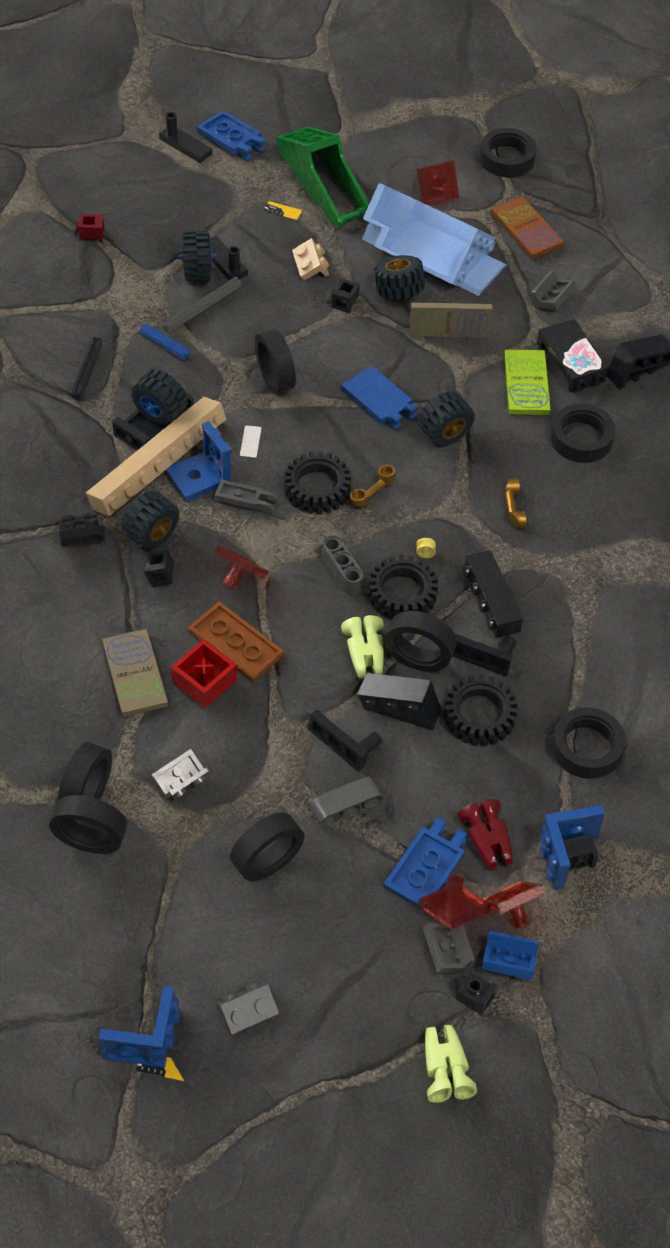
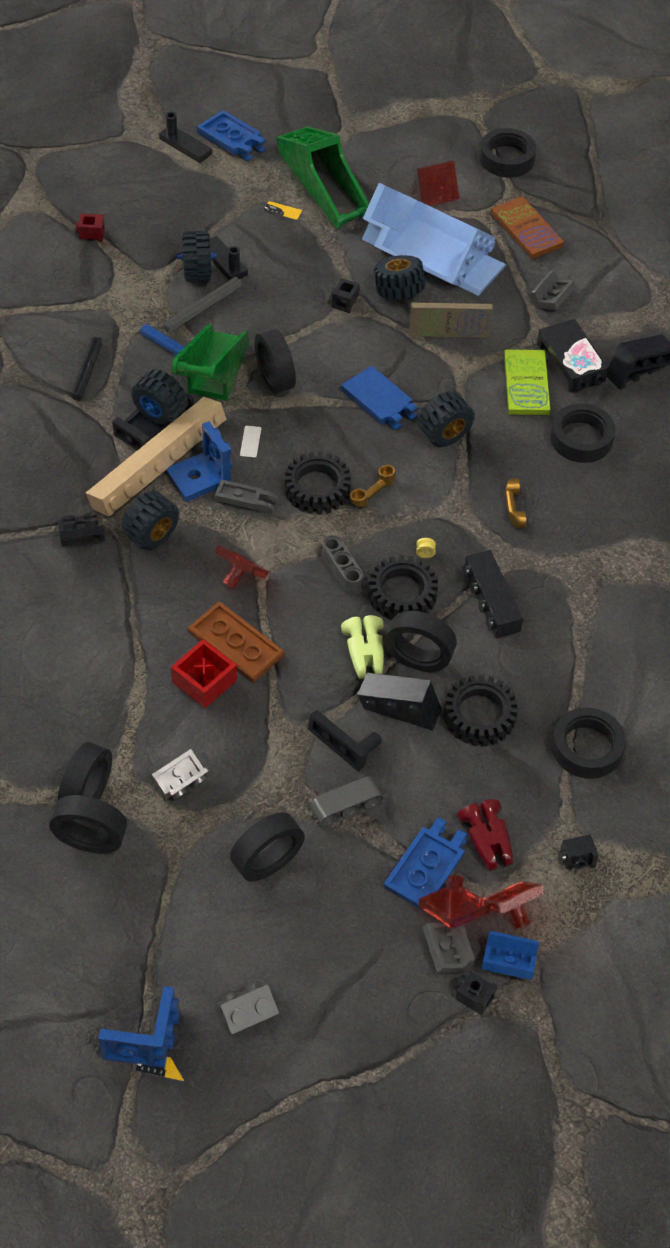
(134, 672): dark tan tile -> none
(159, 568): black brick -> none
(211, 362): none -> green piece
(310, 259): tan bracket -> none
(447, 1061): yellowish green piece -> none
(485, 656): black piece -> none
(566, 826): blue bracket -> none

